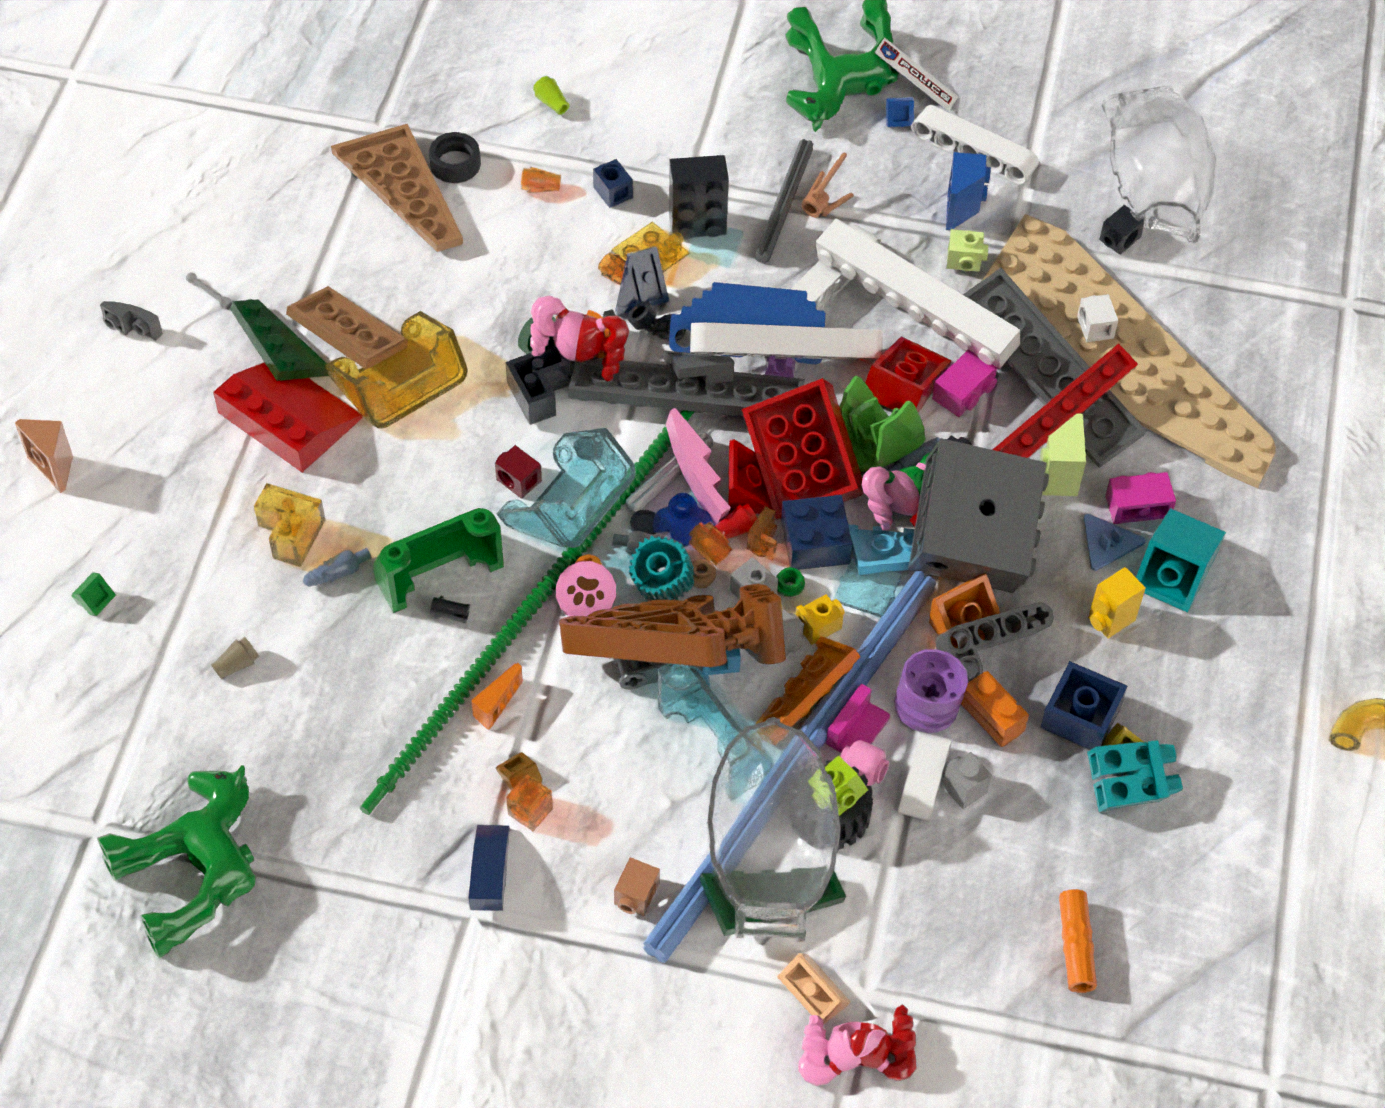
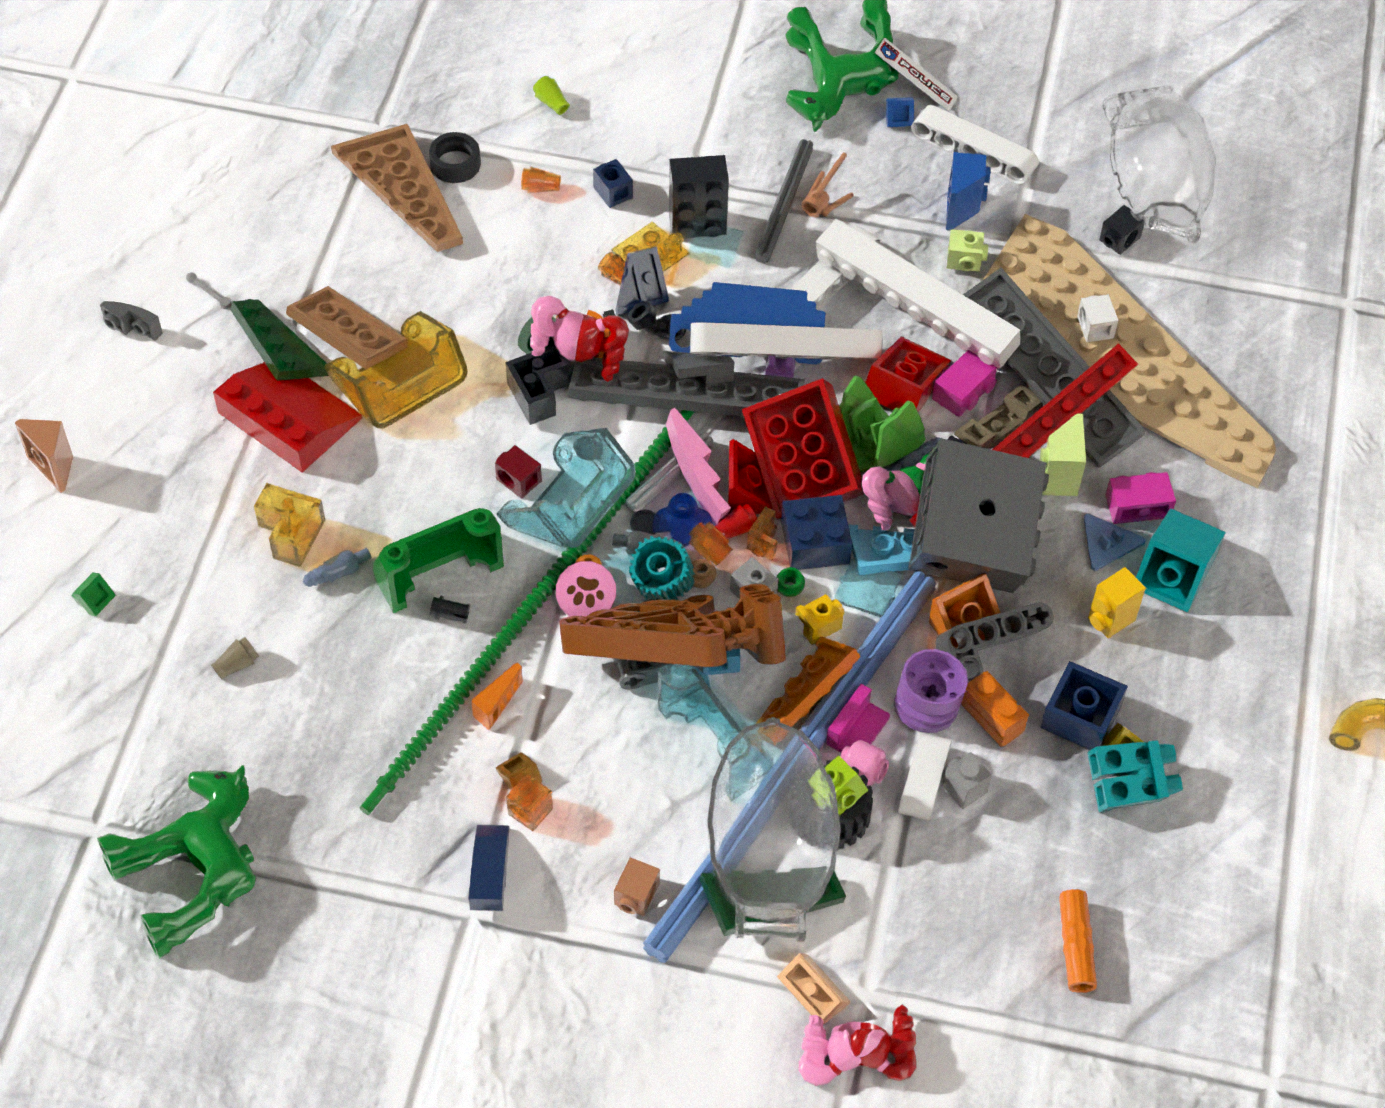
(1001, 422): none -> dark tan slope

